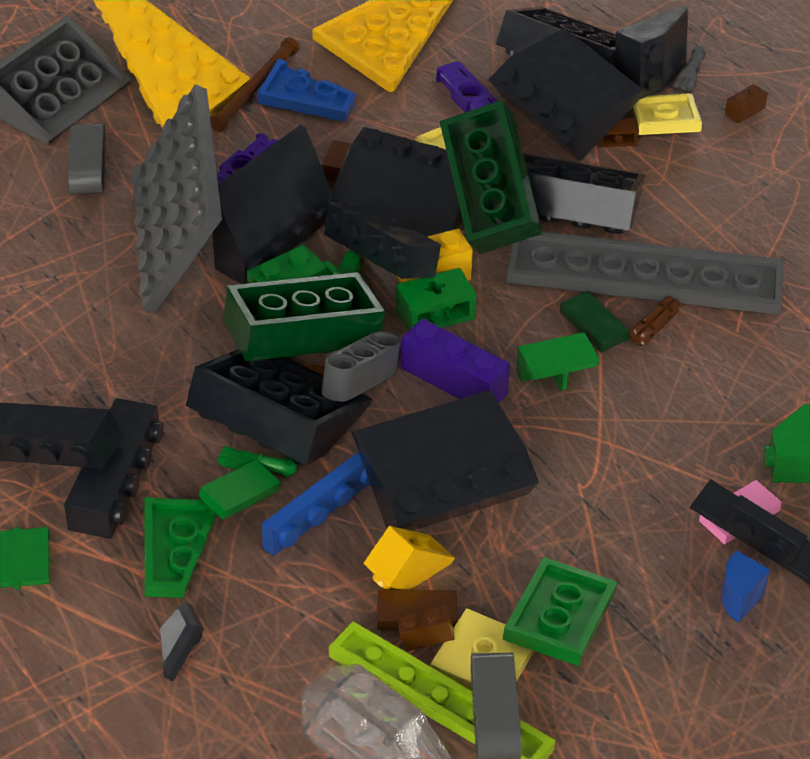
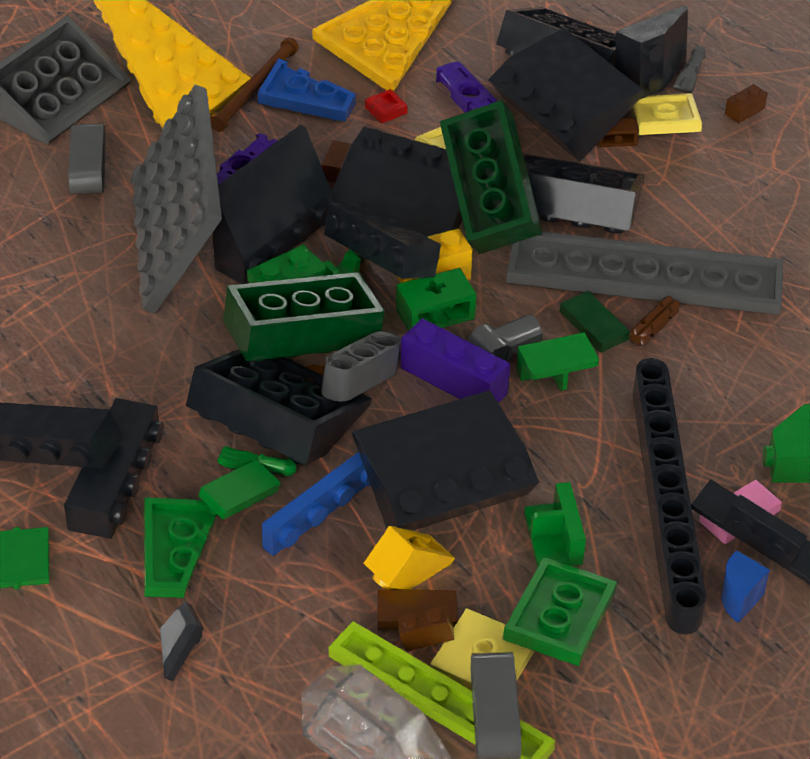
(386, 106): none -> red tile
(506, 338): none -> dark grey piece
(557, 528): none -> green panel
(668, 498): none -> black beam

